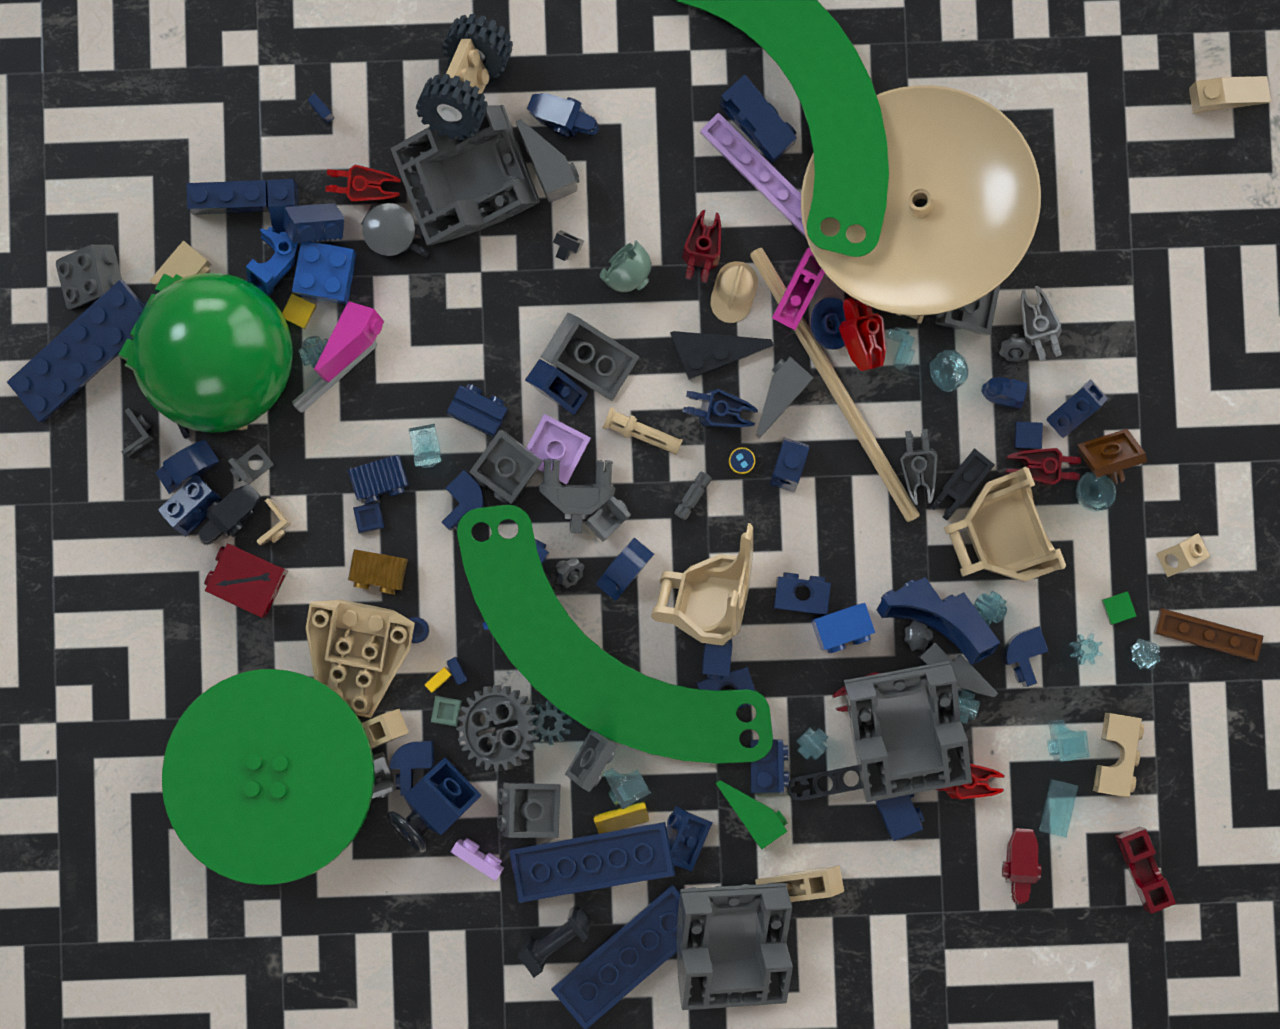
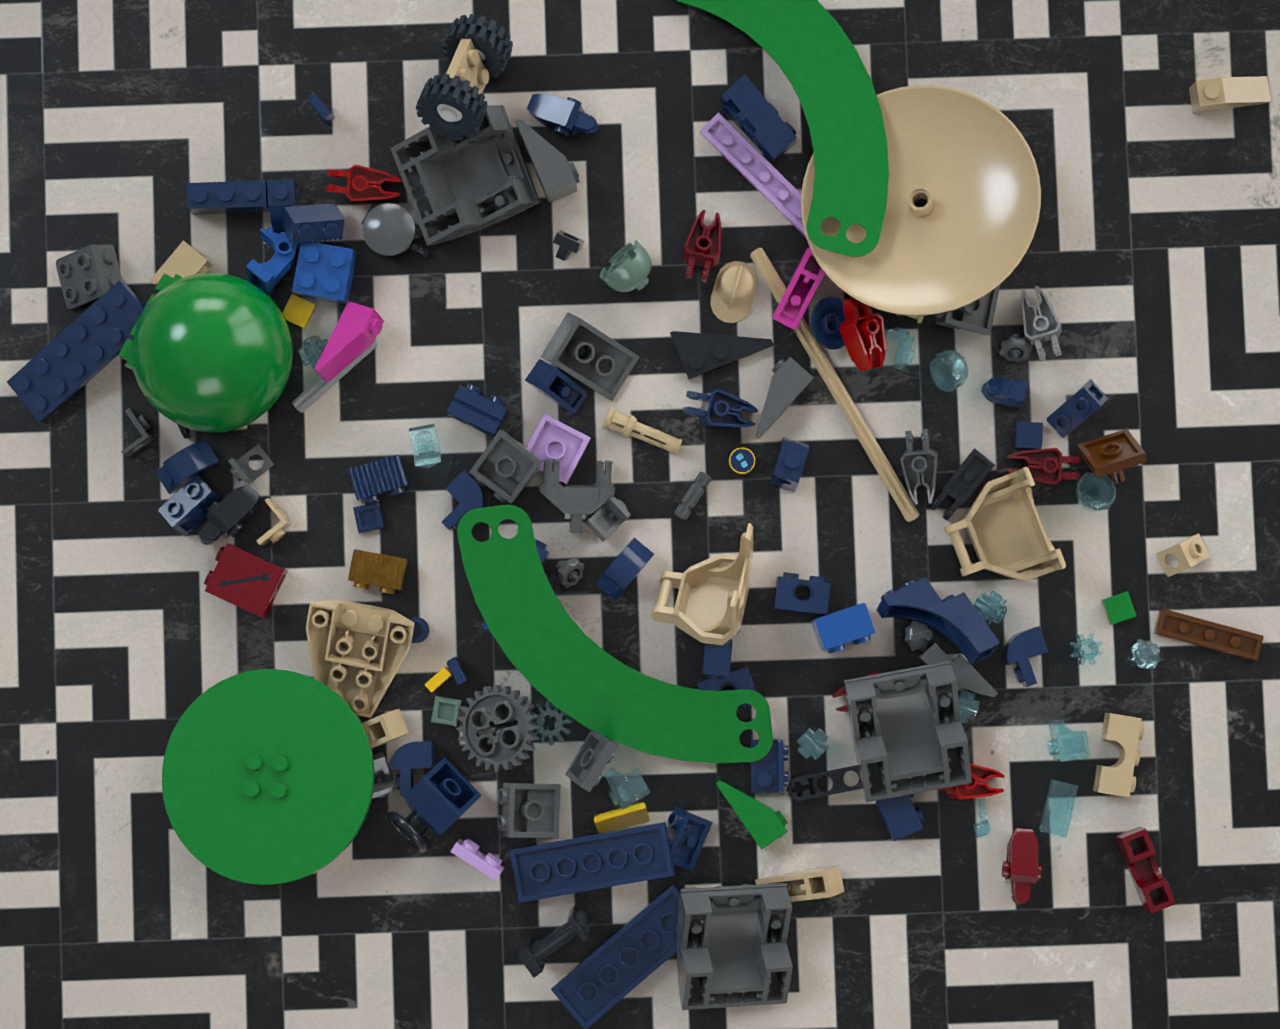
(983, 827): none -> clear light blue hand

